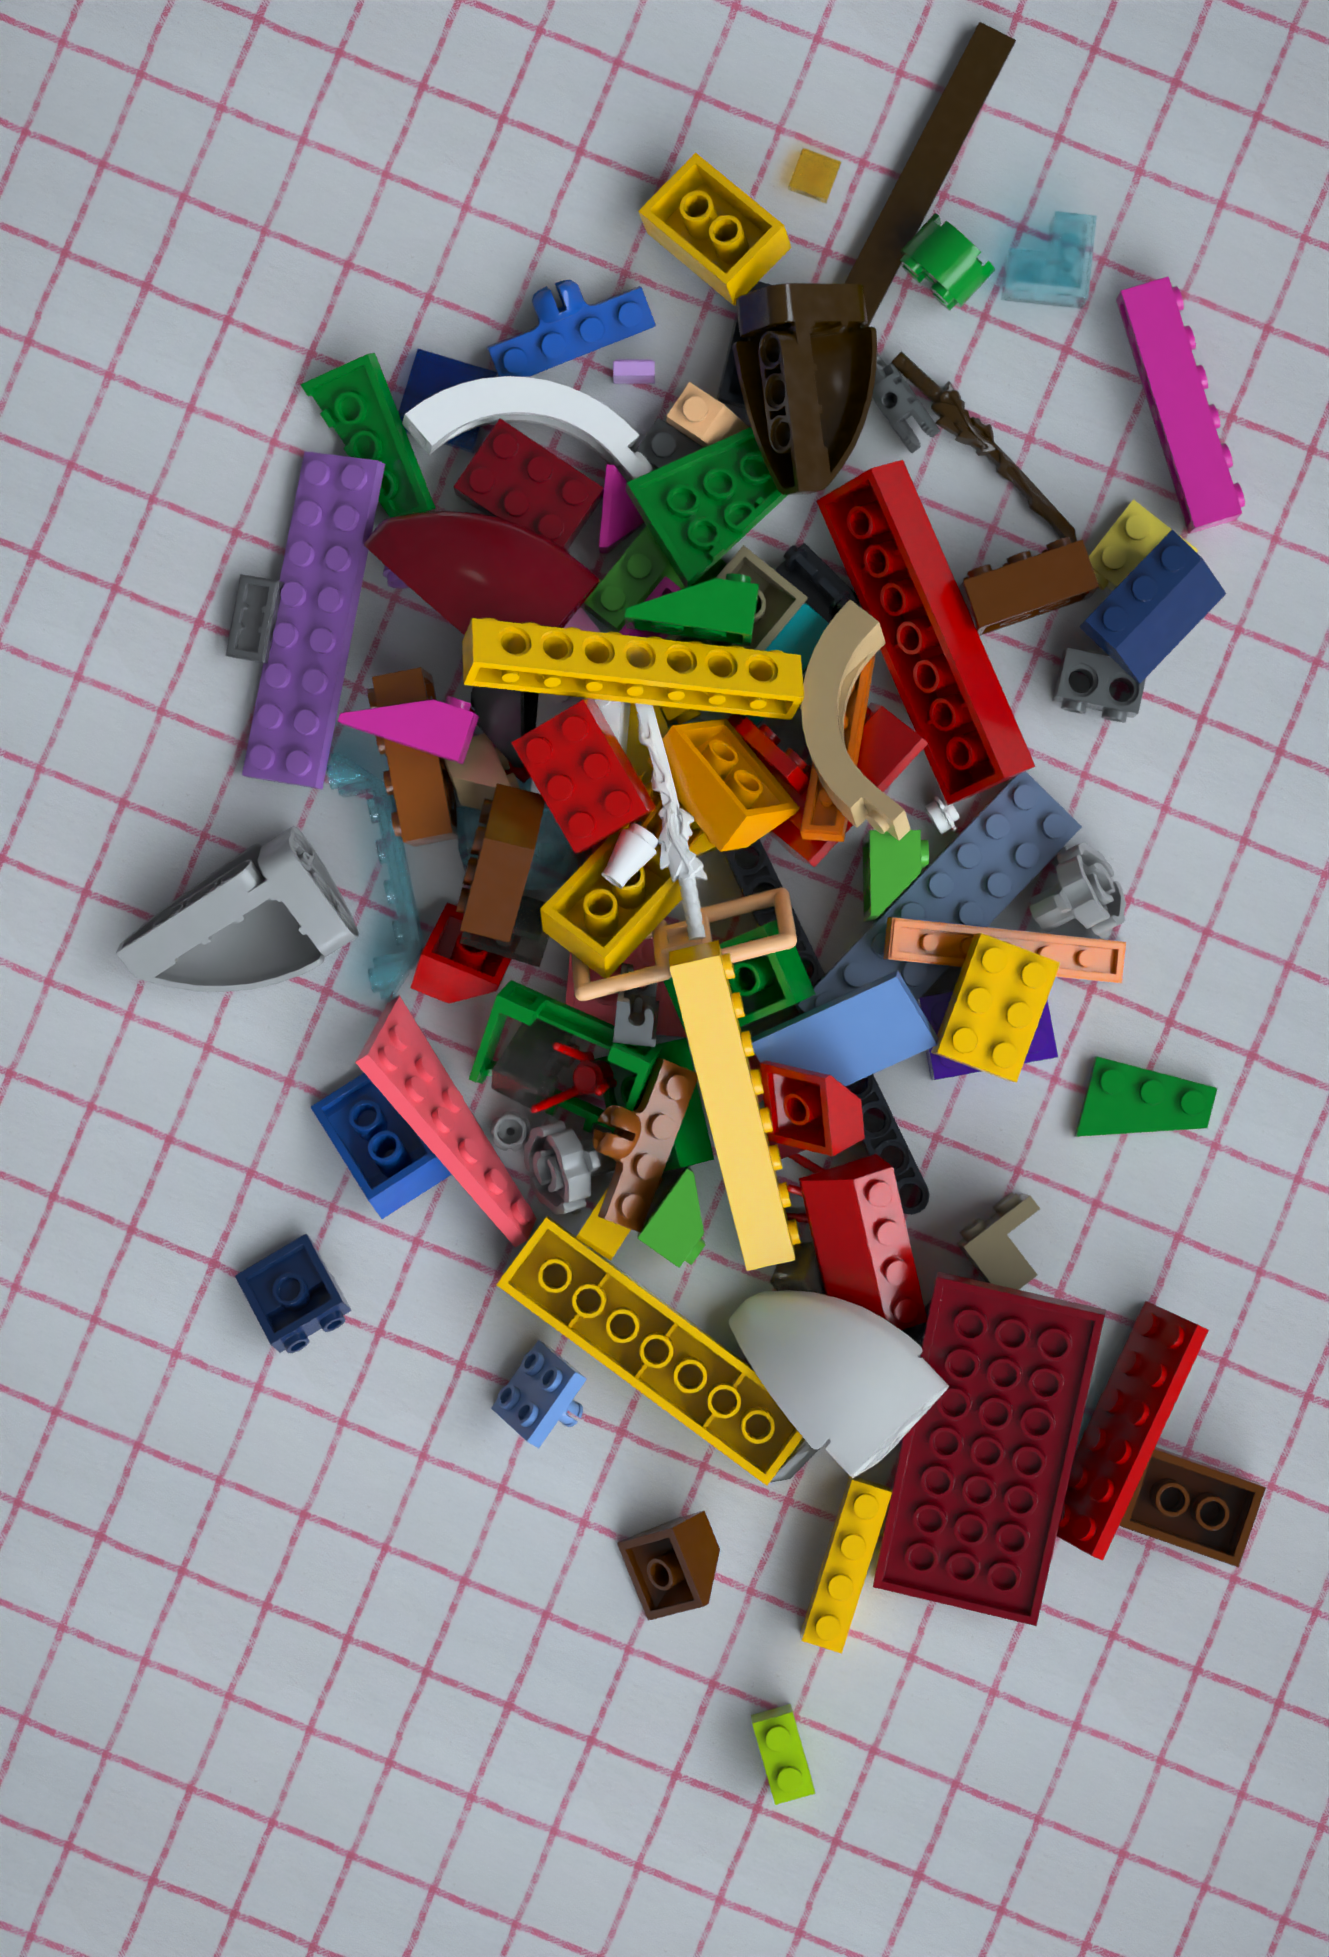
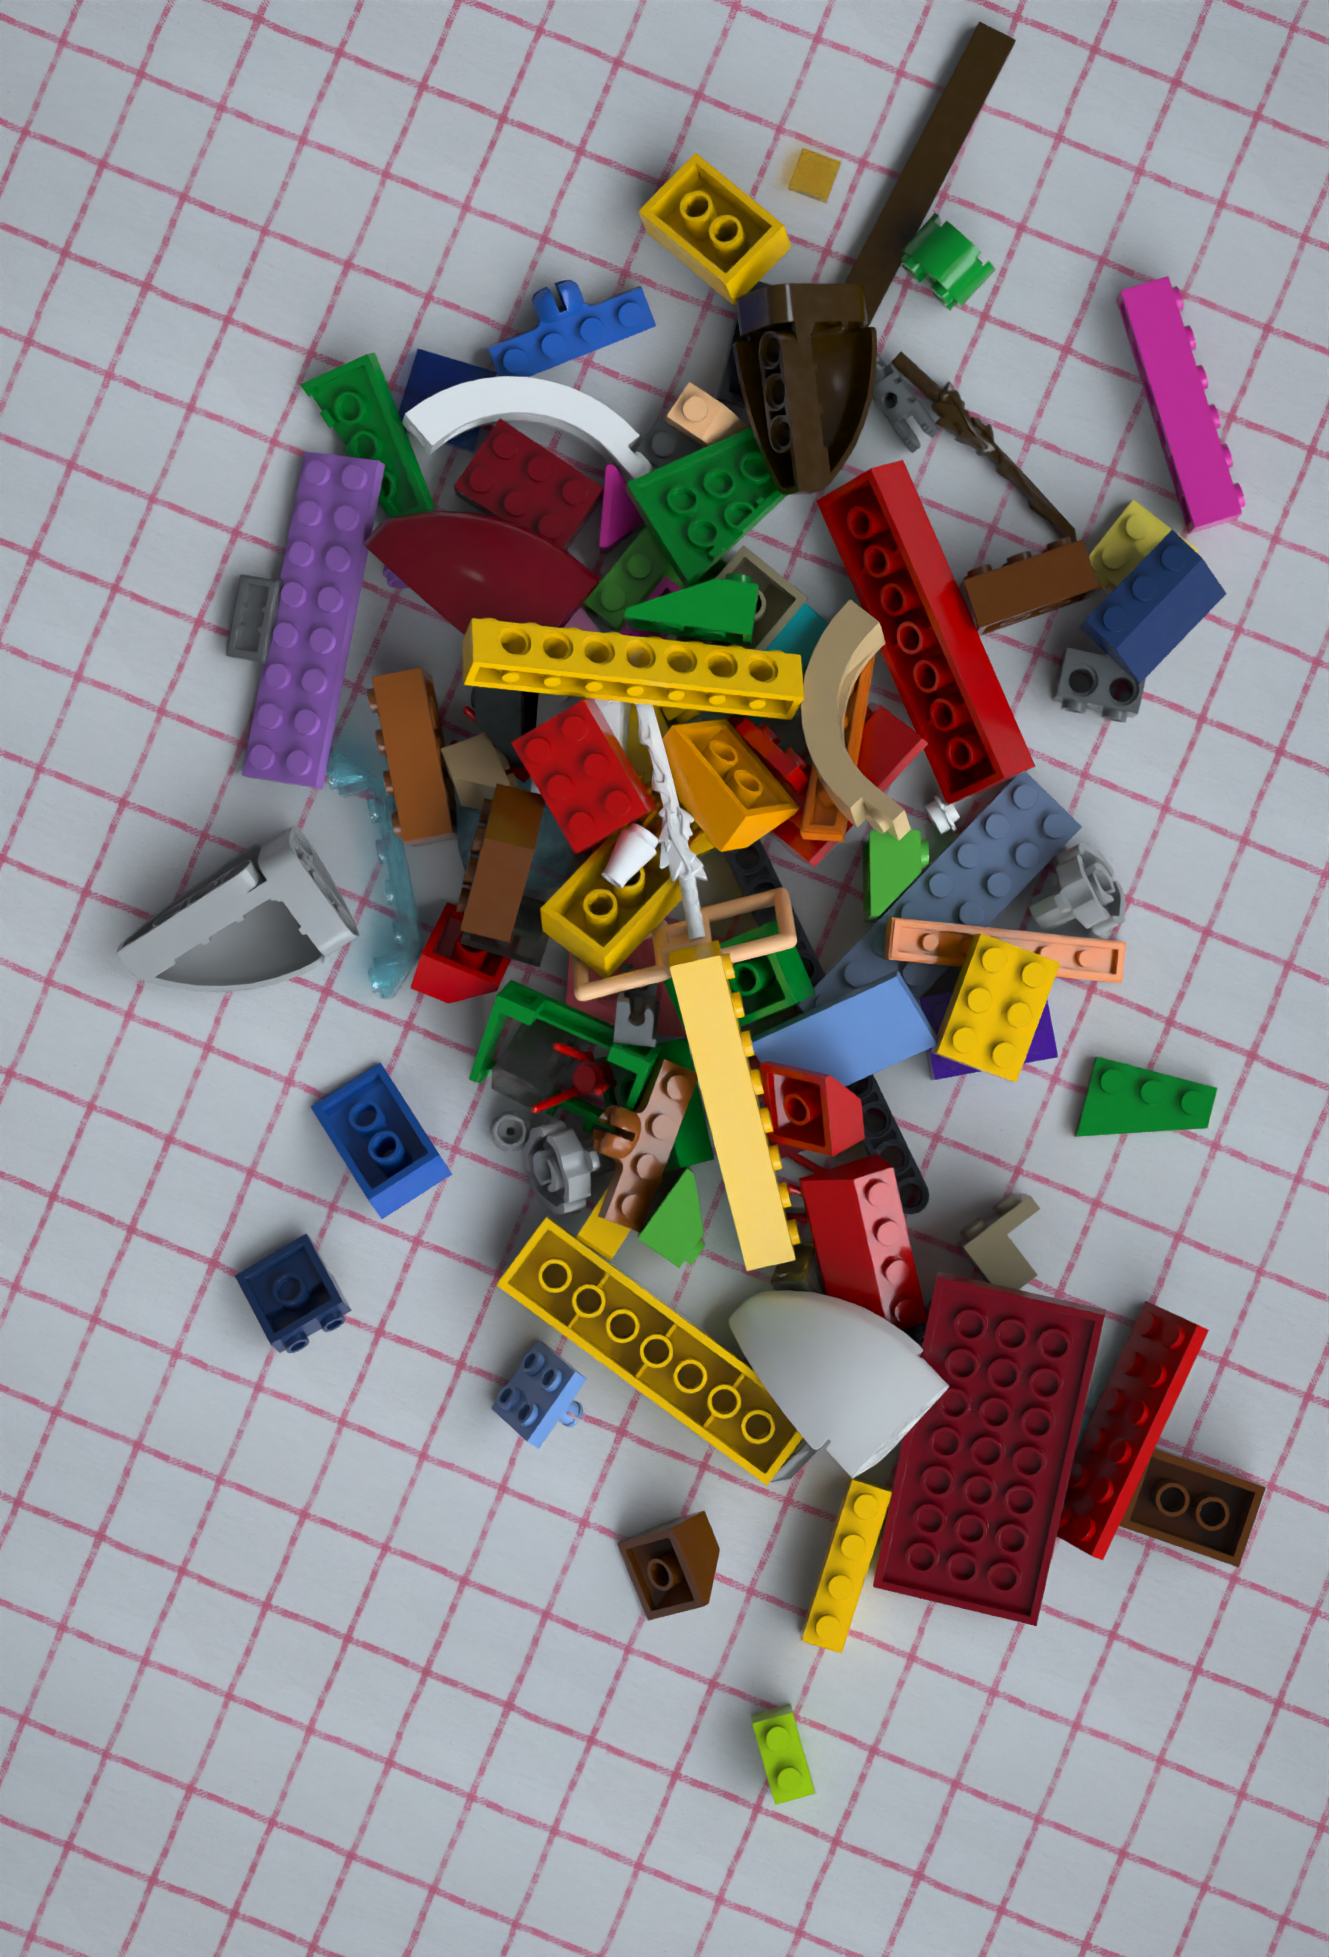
(422, 725): dark pink slope -> none
(422, 1092): coral wing -> none
(634, 371): lavender tile -> none
(816, 580): black hinge -> none
(1059, 274): clear light blue brick -> none

